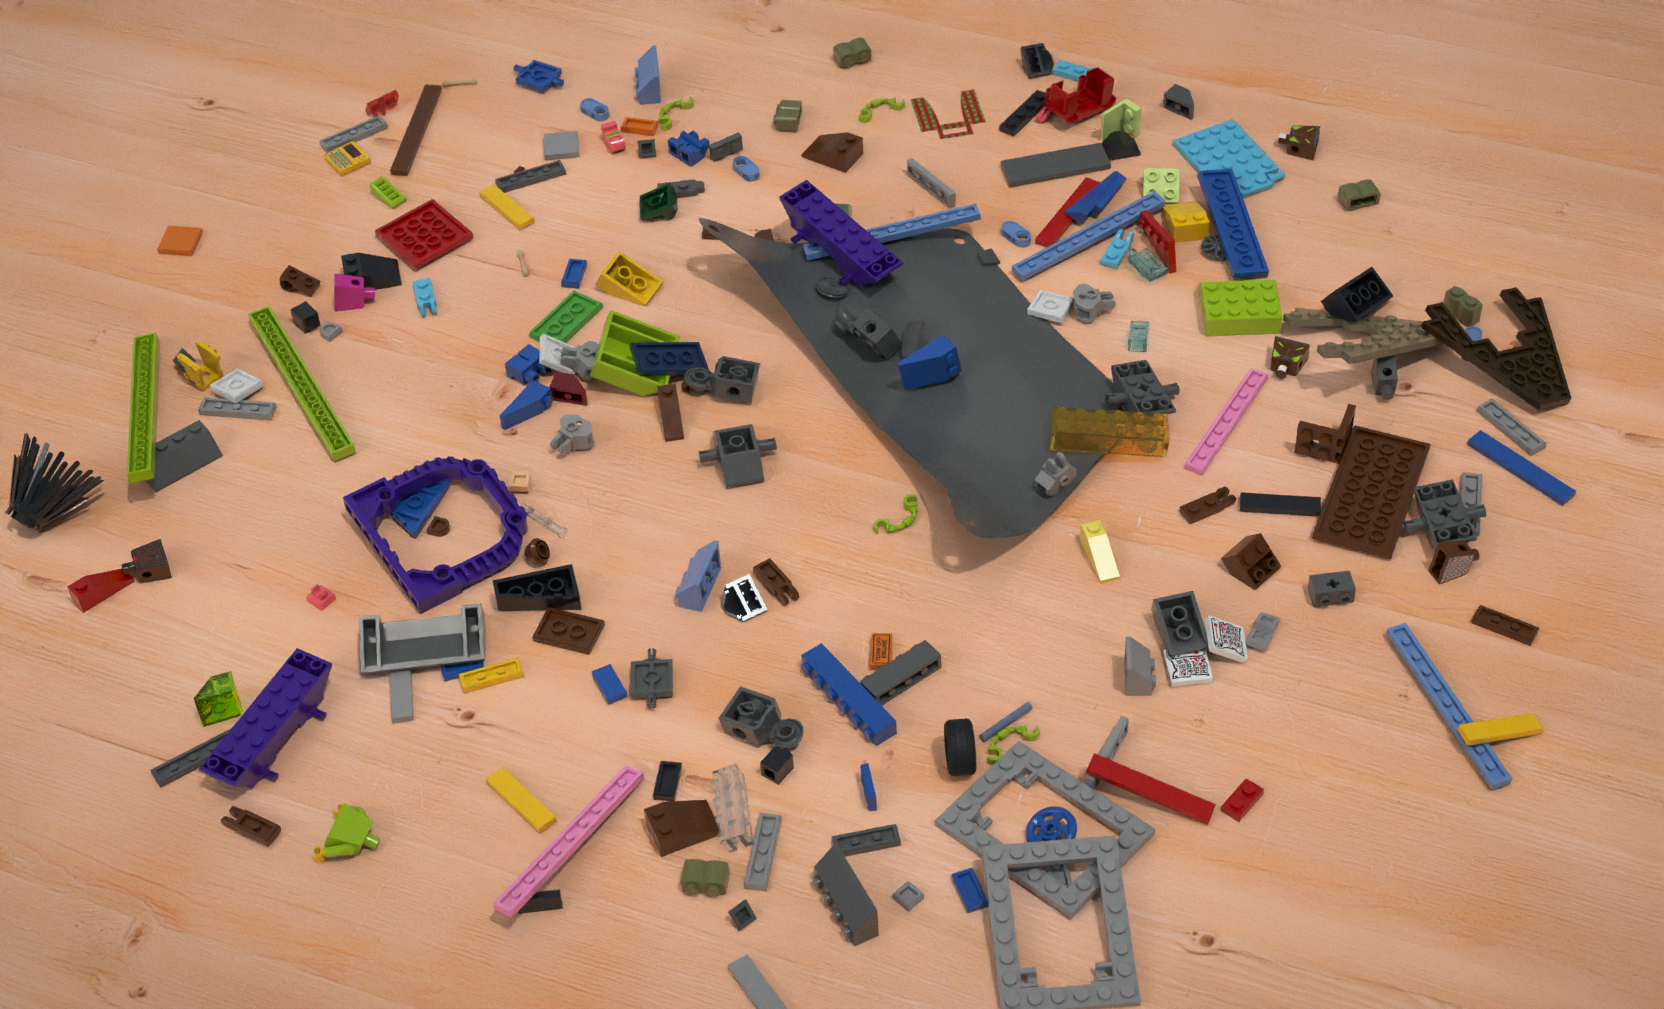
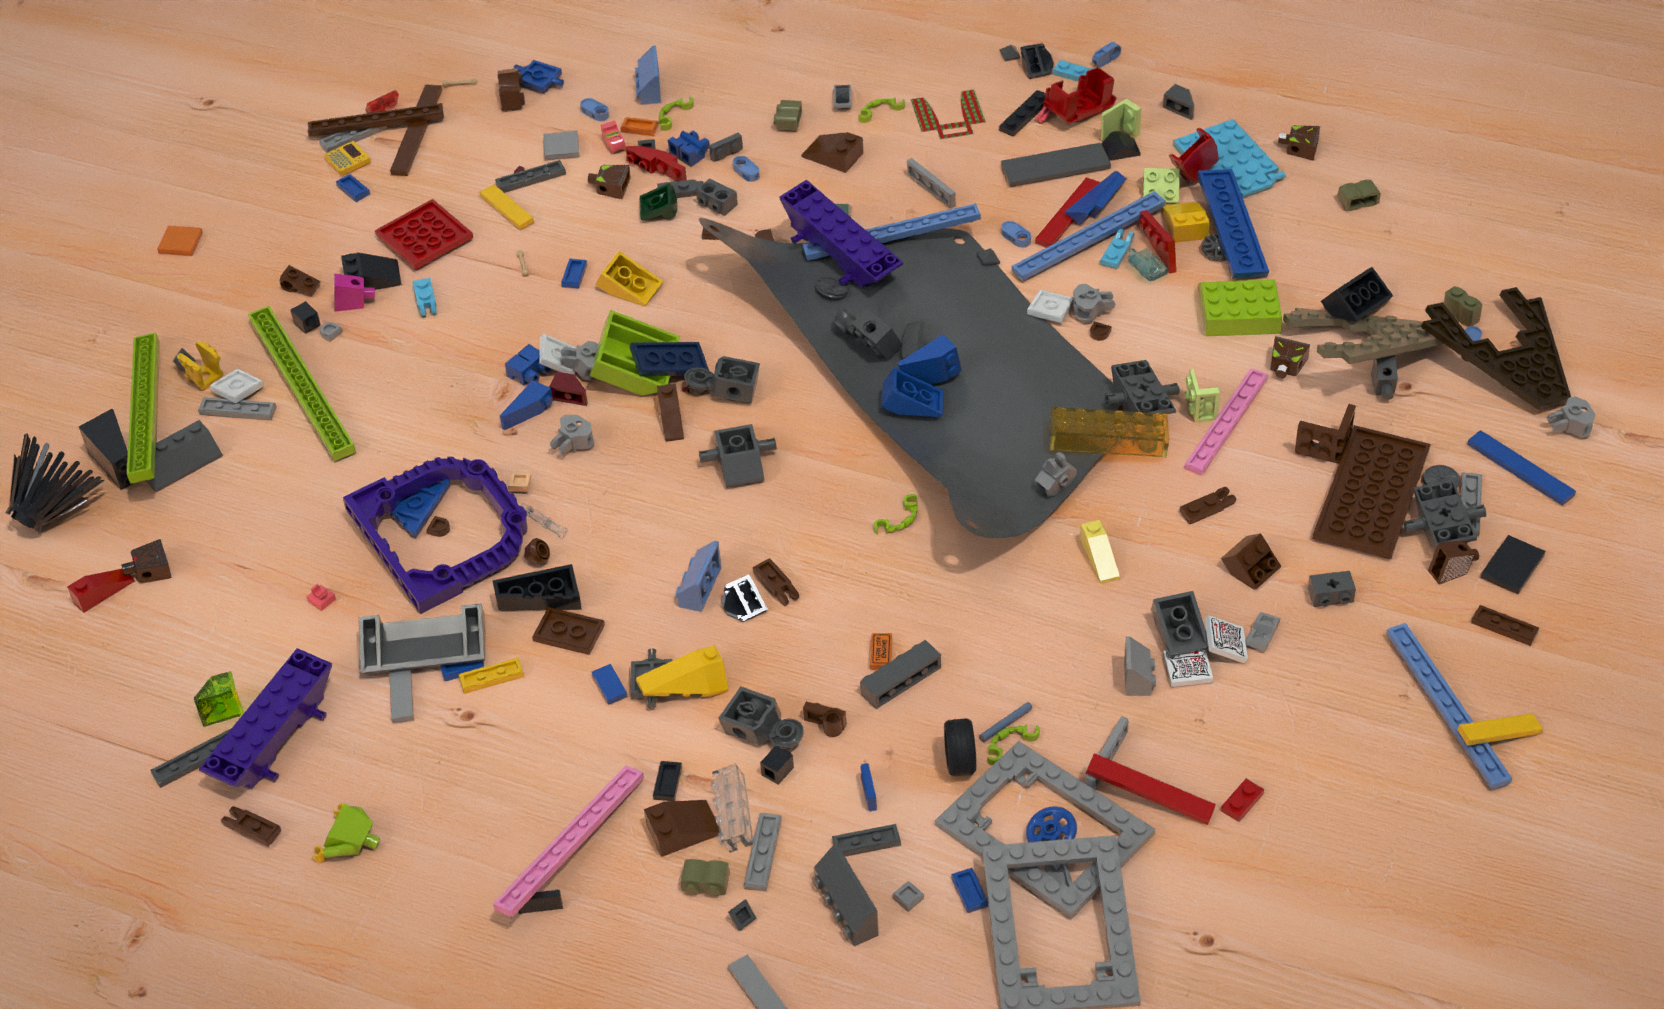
(107, 446): none -> black slope
(352, 187): none -> blue tile
(375, 119): none -> reddish brown tile
(386, 192): lime slope -> none
(510, 89): none -> reddish brown brick
(521, 800): yellow tile -> none
(567, 317): bright green tile -> none
(611, 180): none -> reddish brown torso
(656, 160): none -> red slope
(693, 673): none -> yellow wedge
(717, 197): none -> dark grey brick
(831, 718): none -> reddish brown plate
(842, 96): none -> slope
(848, 694): blue brick -> none
(852, 52): olive brick -> none
(910, 395): none -> blue slope
(1009, 53): none -> dark grey slope
(1100, 331): none -> reddish brown tile
(1106, 54): none -> medium blue piece
(1138, 336): clear light blue slope -> none
(1197, 157): none -> red piece
(1202, 402): none -> yellowish green bracket
(1280, 504): black tile -> none
(1440, 473): none -> dark grey wheel
(1511, 427): light grey tile -> none
(1513, 564): none -> black tile
(1572, 418): none -> light grey hinge

